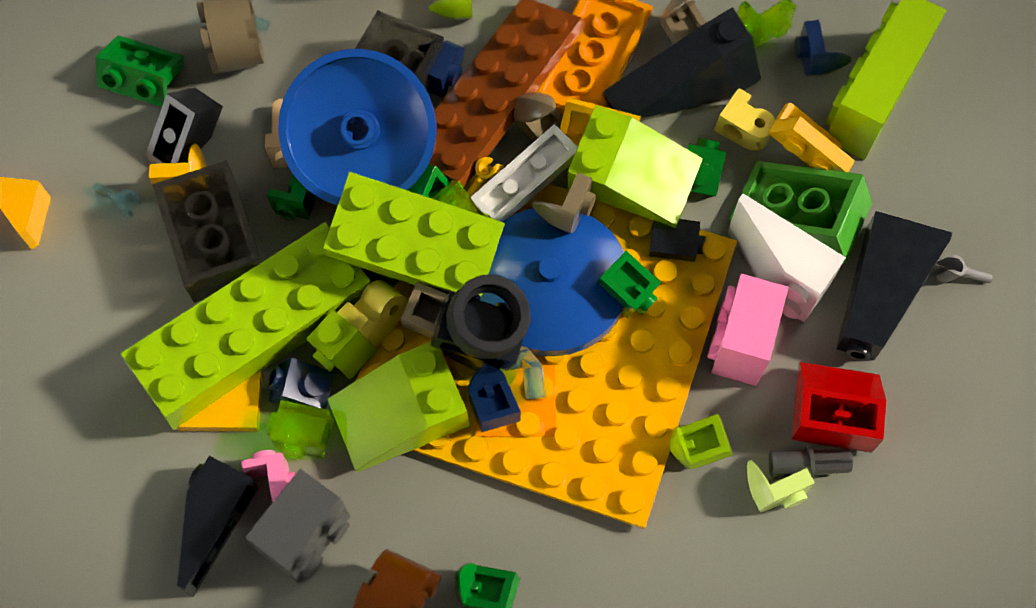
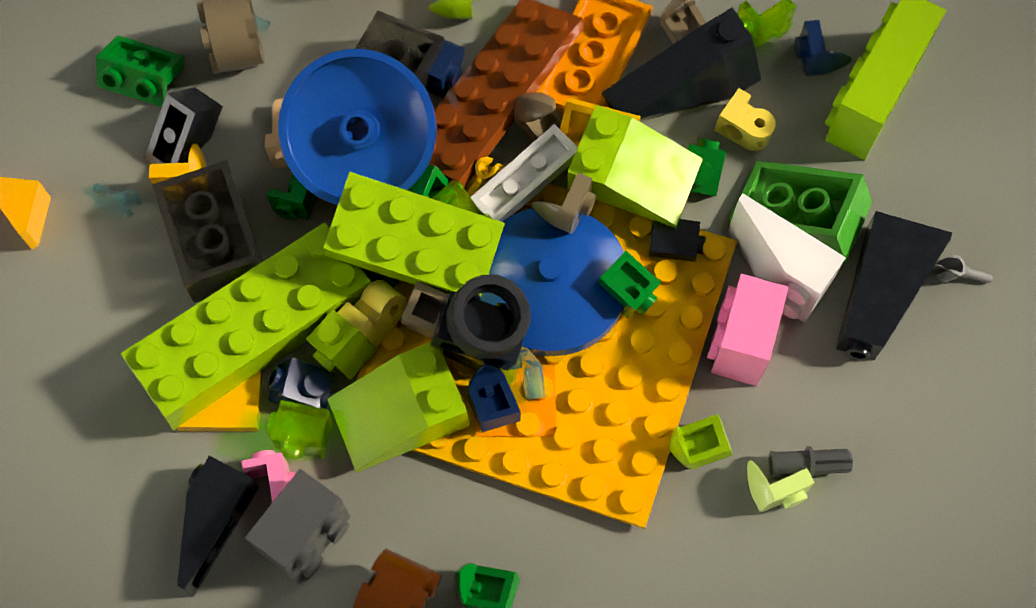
(809, 140): yellow bracket -> none
(839, 408): red slope -> none

